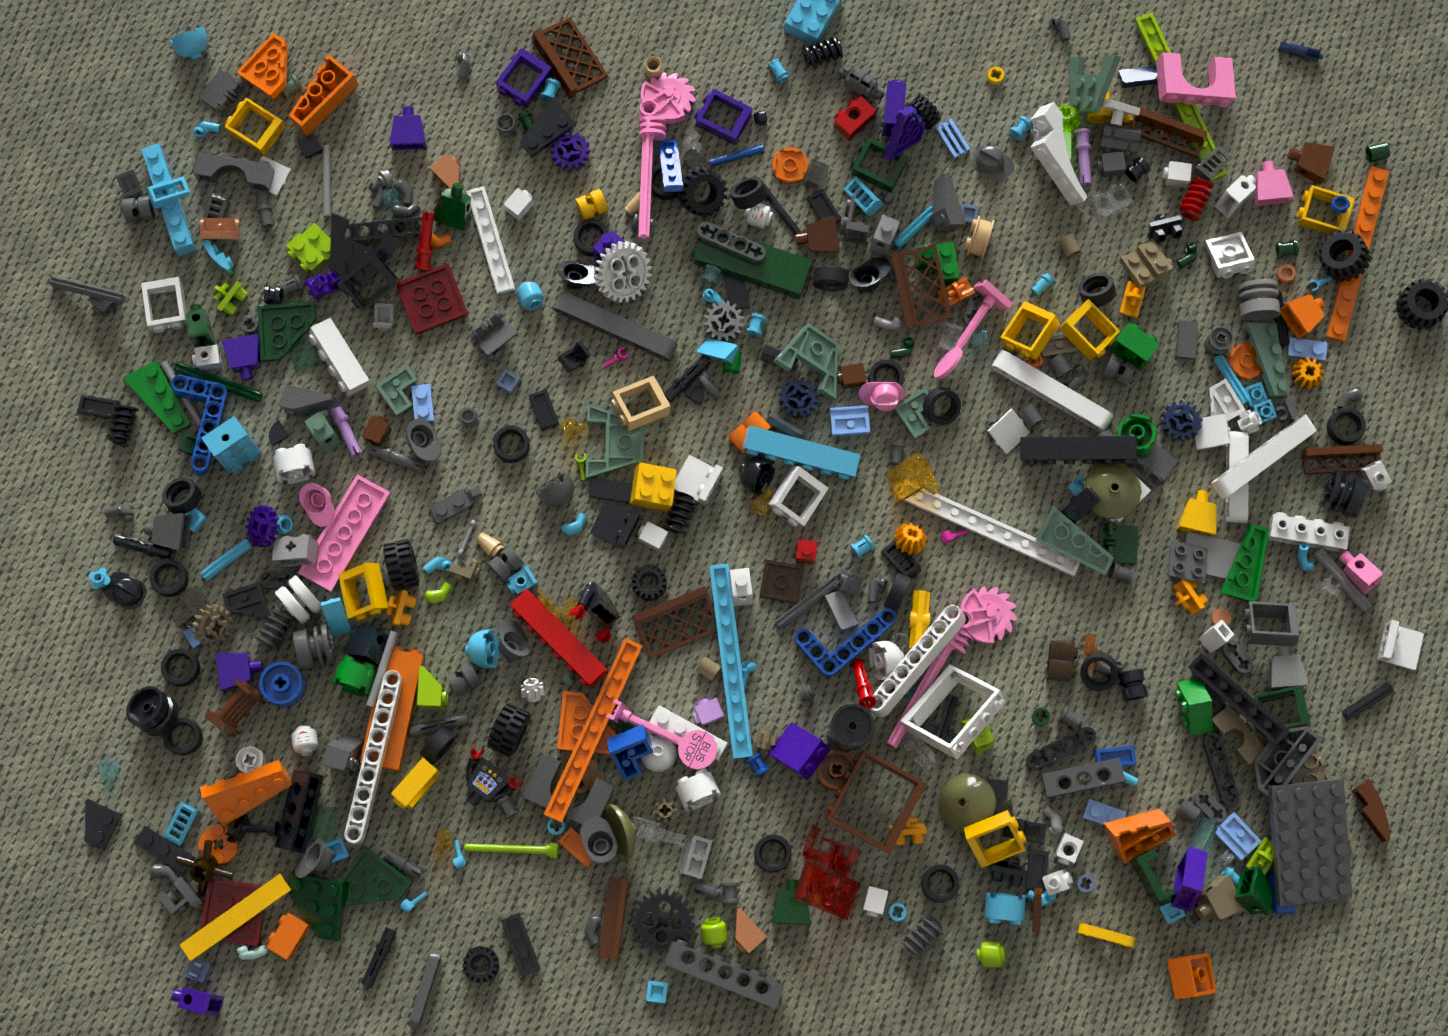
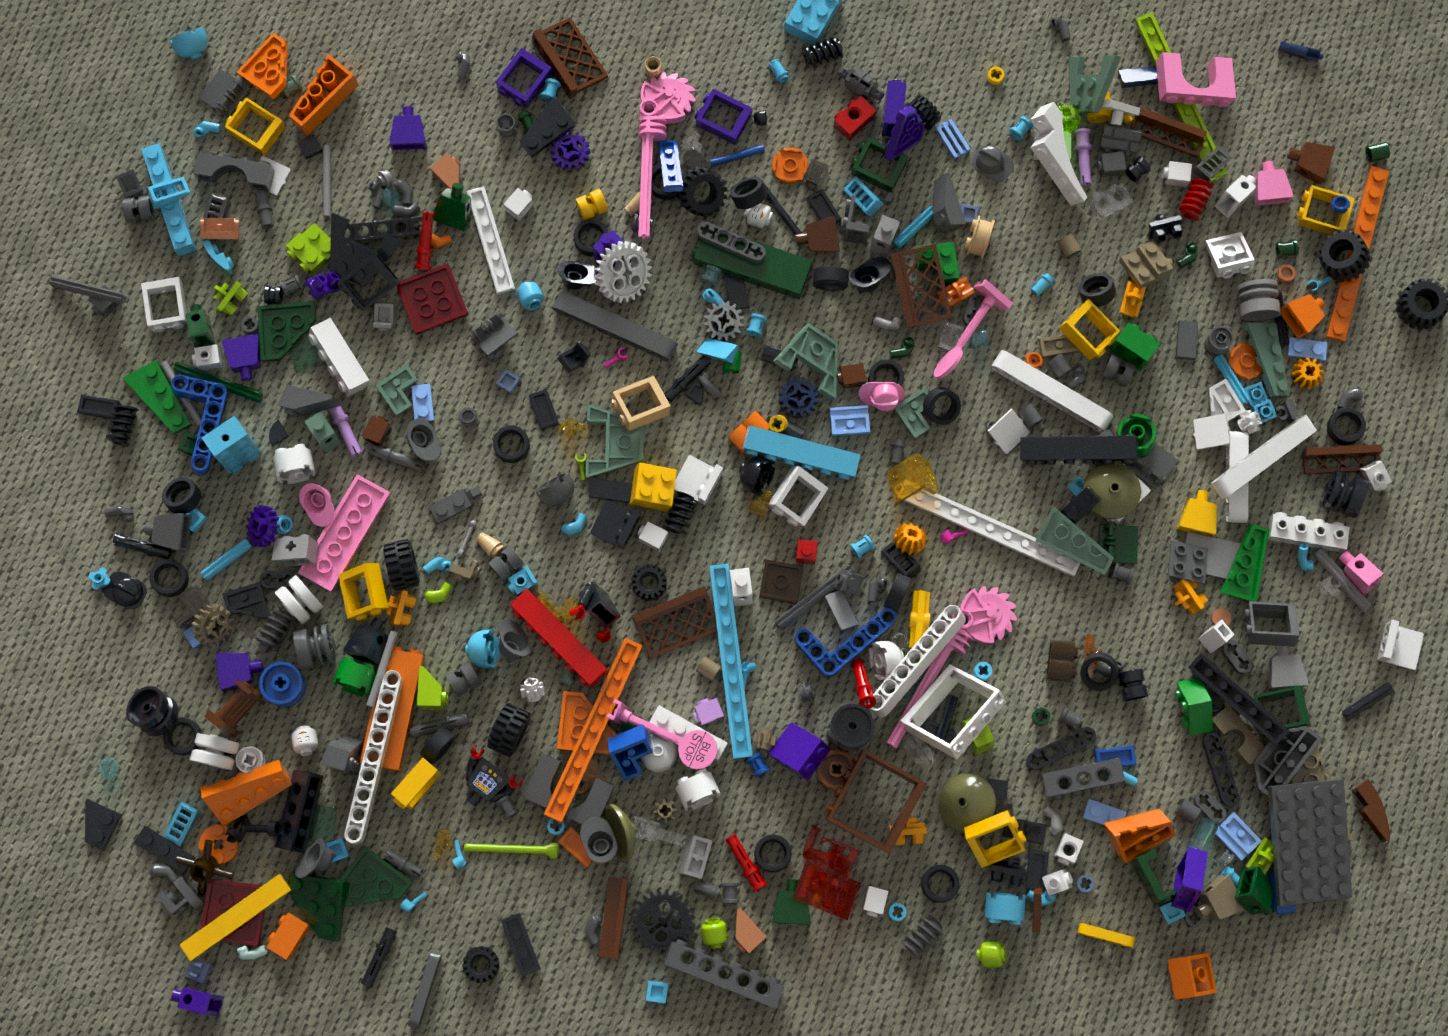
(187, 680): black tyre -> none
(214, 751): none -> white wheel
(336, 616): medium azure slope -> none
(750, 871): none -> red pin
(773, 420): none -> yellow bush
(981, 665): none -> medium azure bush
(1037, 314): yellow window -> none
(1188, 422): dark blue gear -> none

